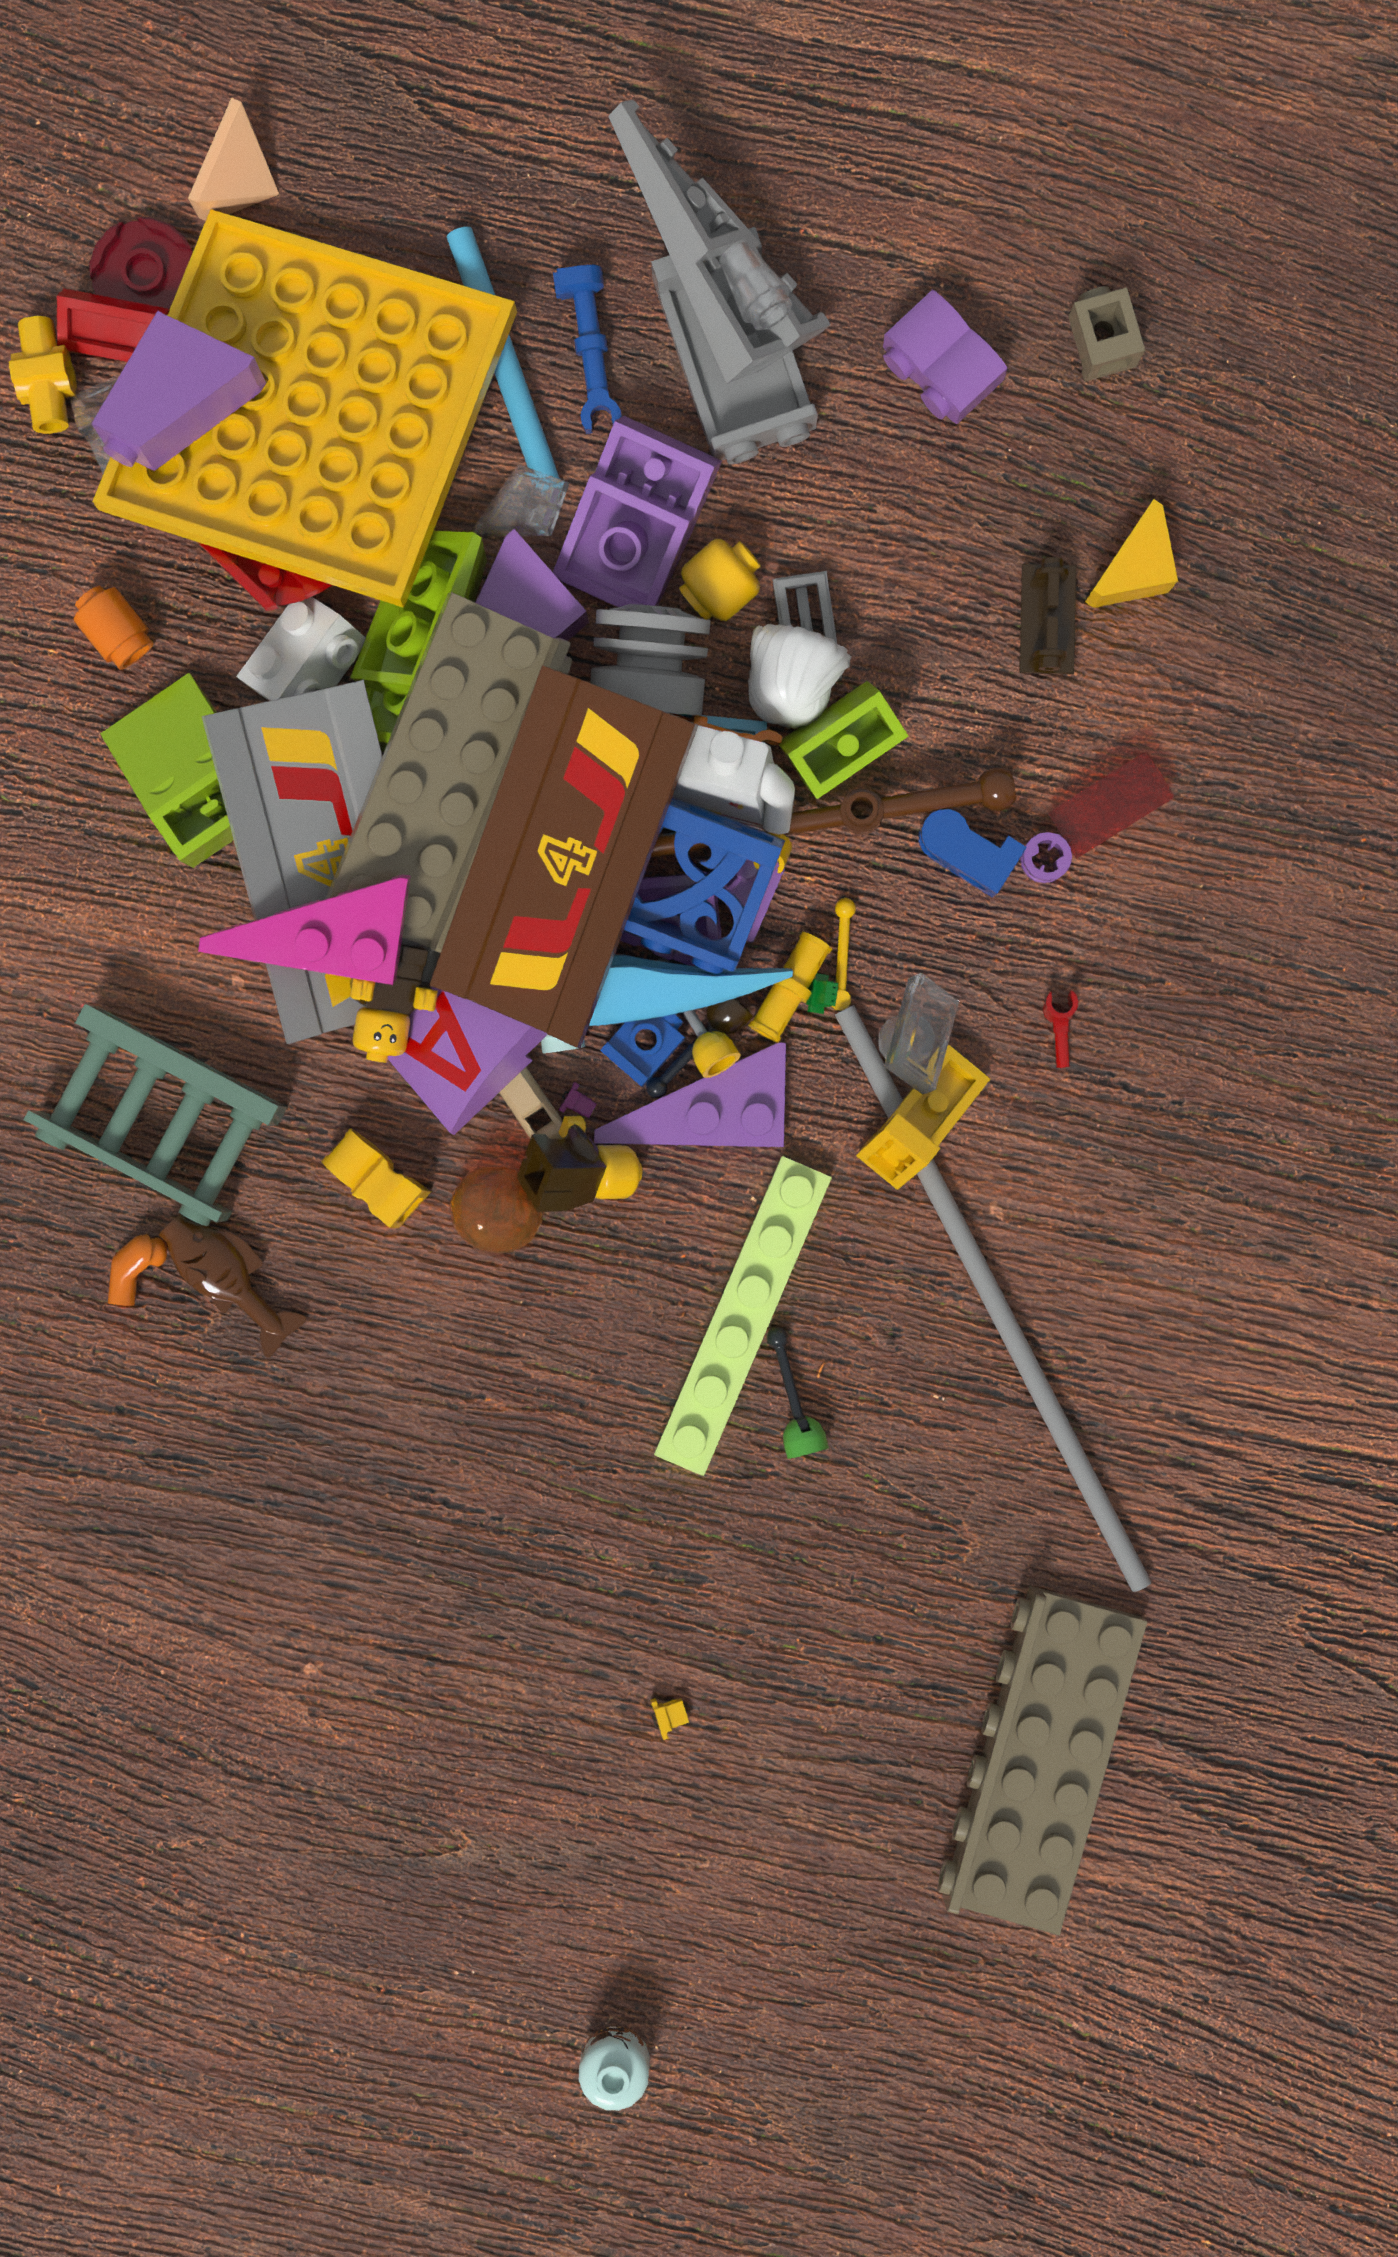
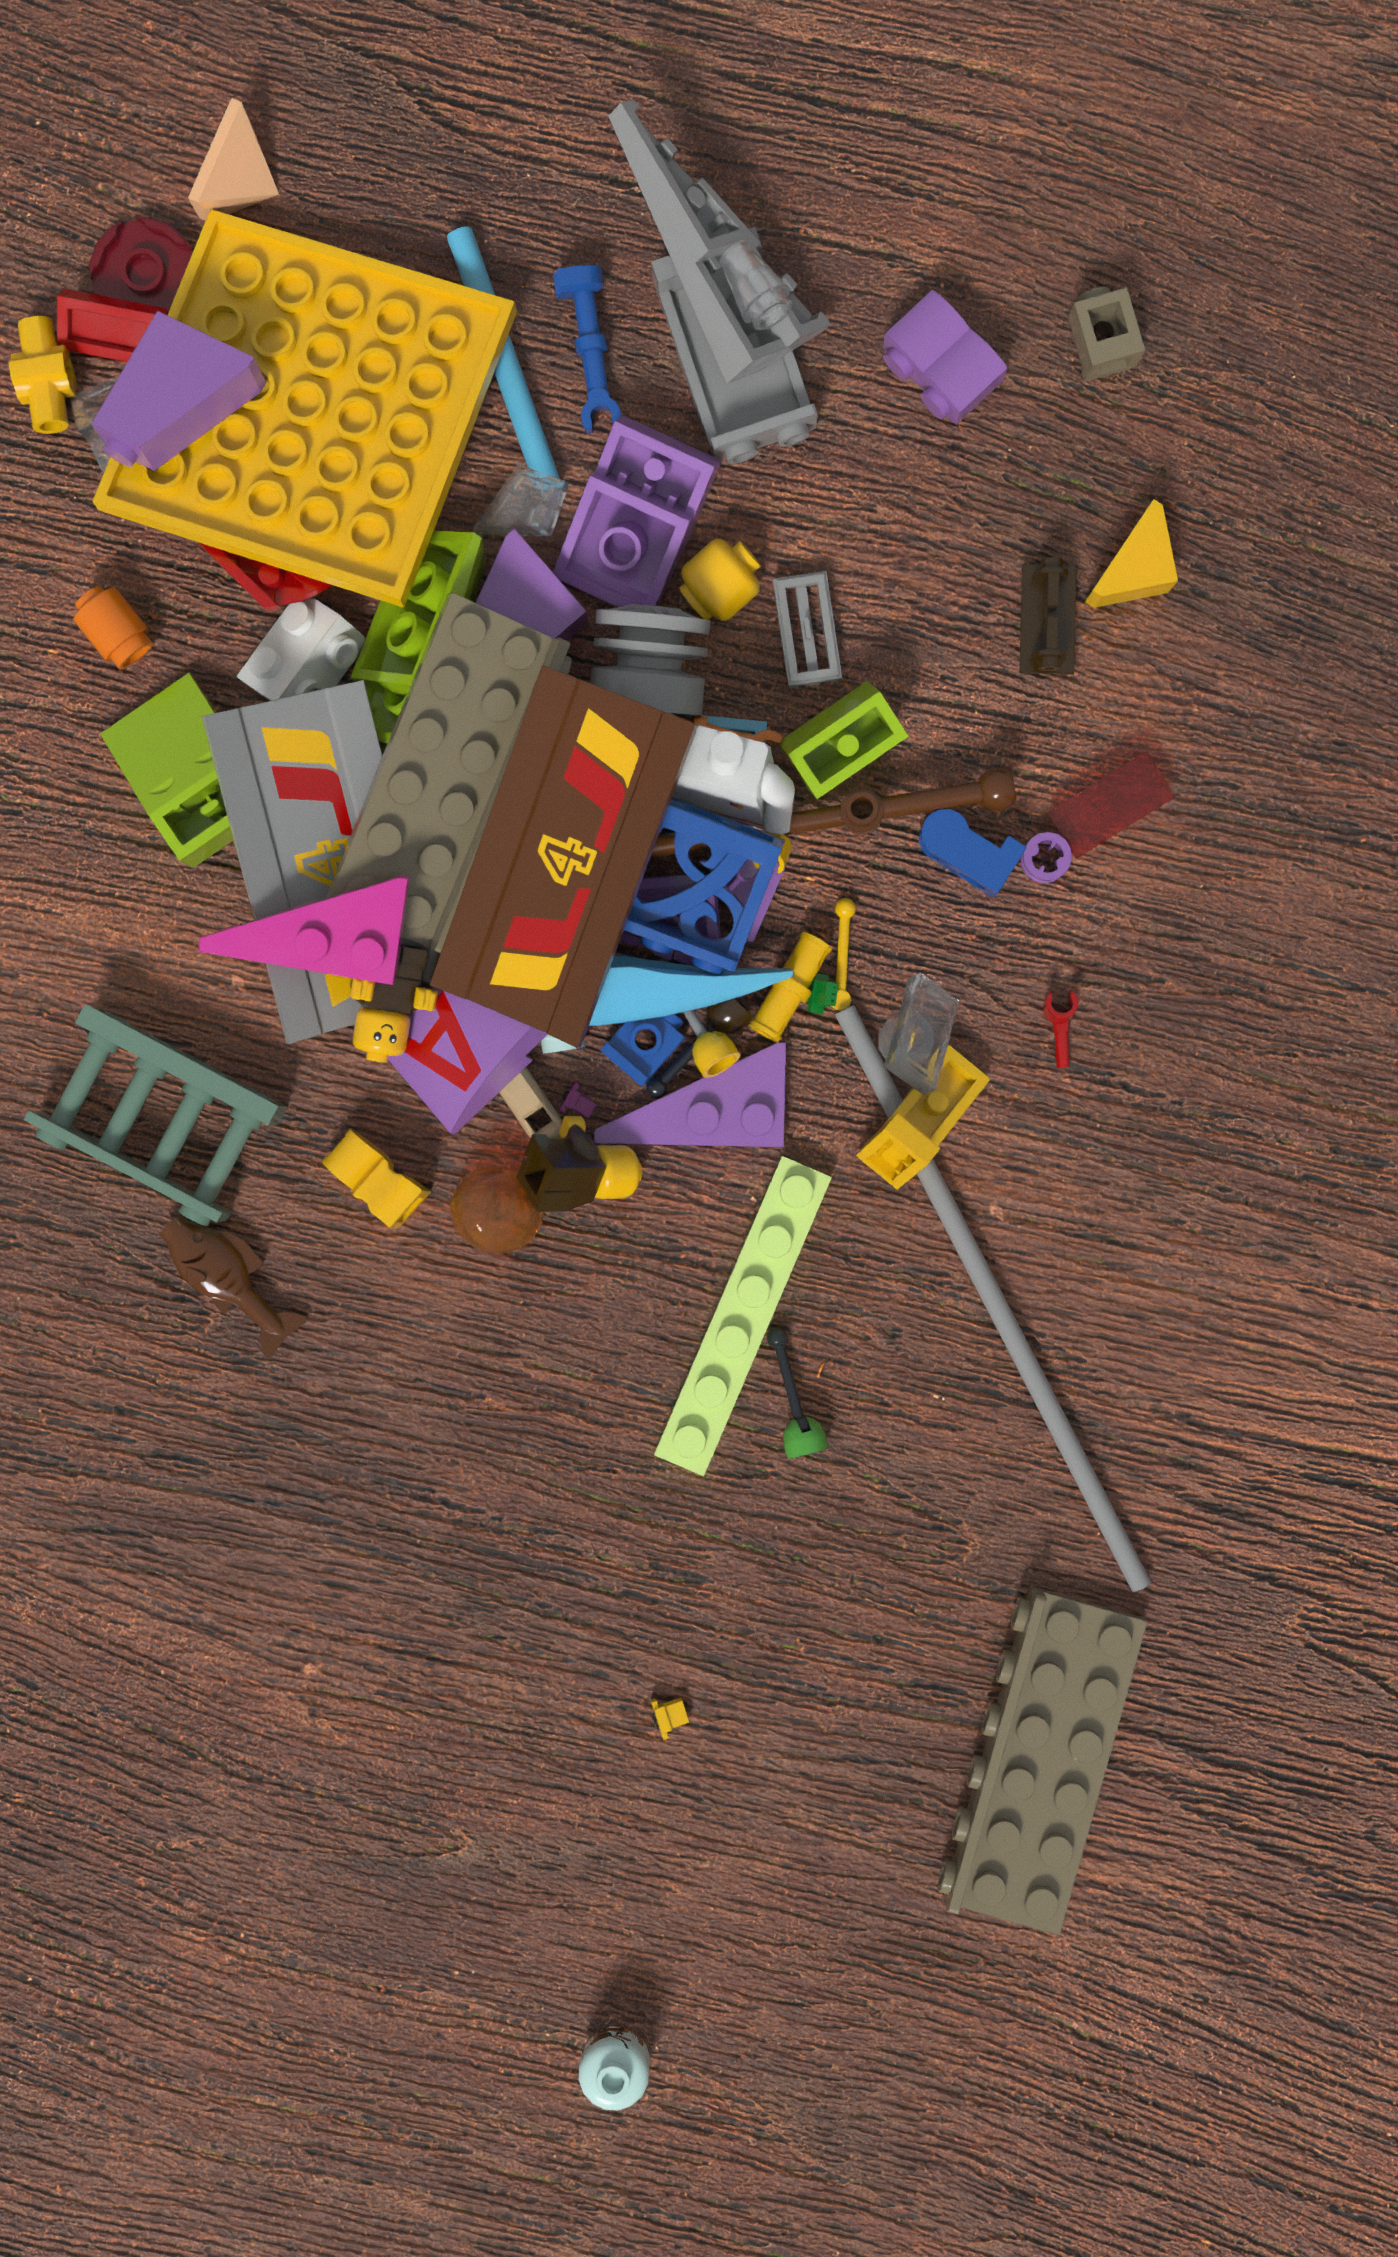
(129, 1263): orange arm -> none
(793, 674): white hair -> none

